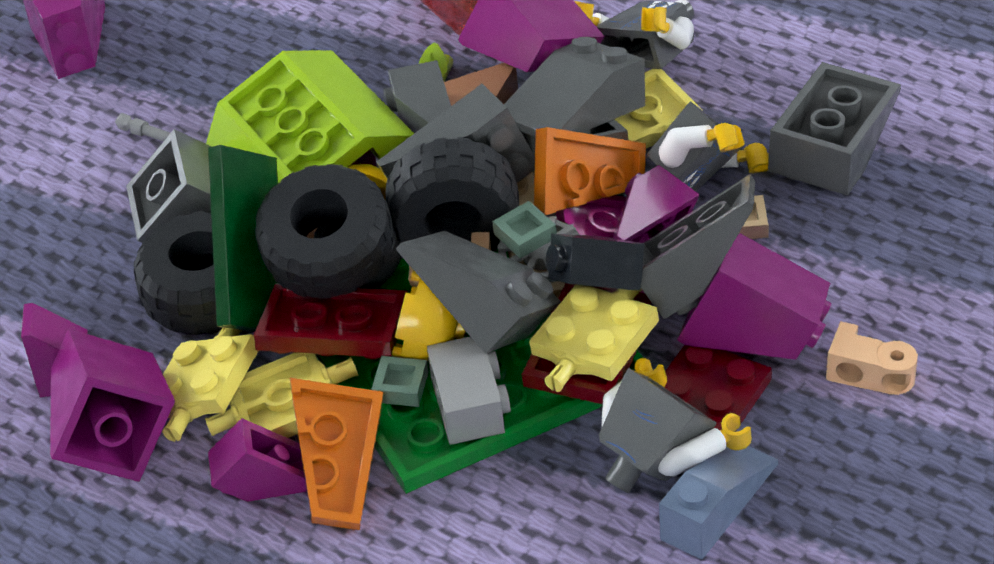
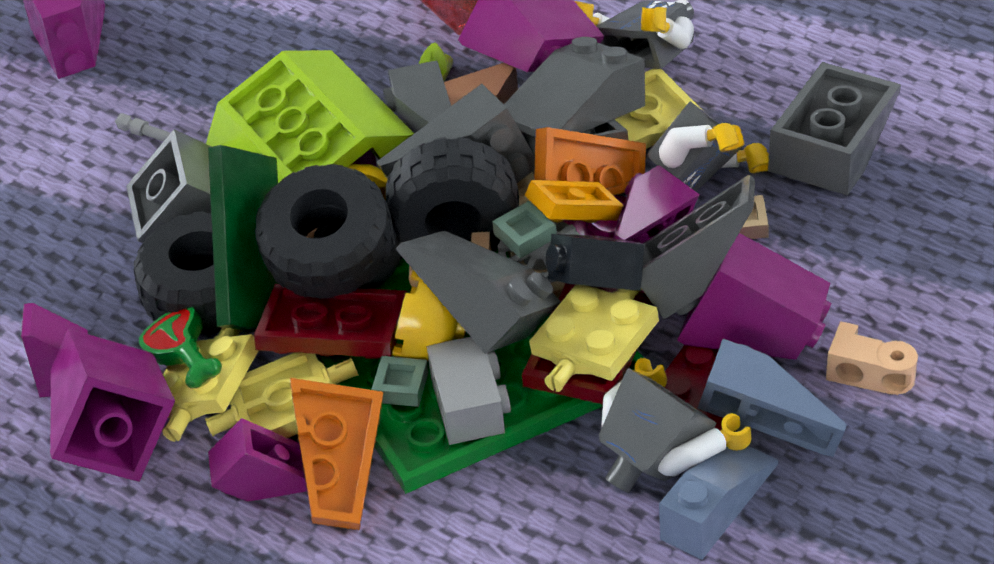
(173, 342): none -> green piece
(573, 200): none -> light orange plate
(769, 400): none -> sand blue slope

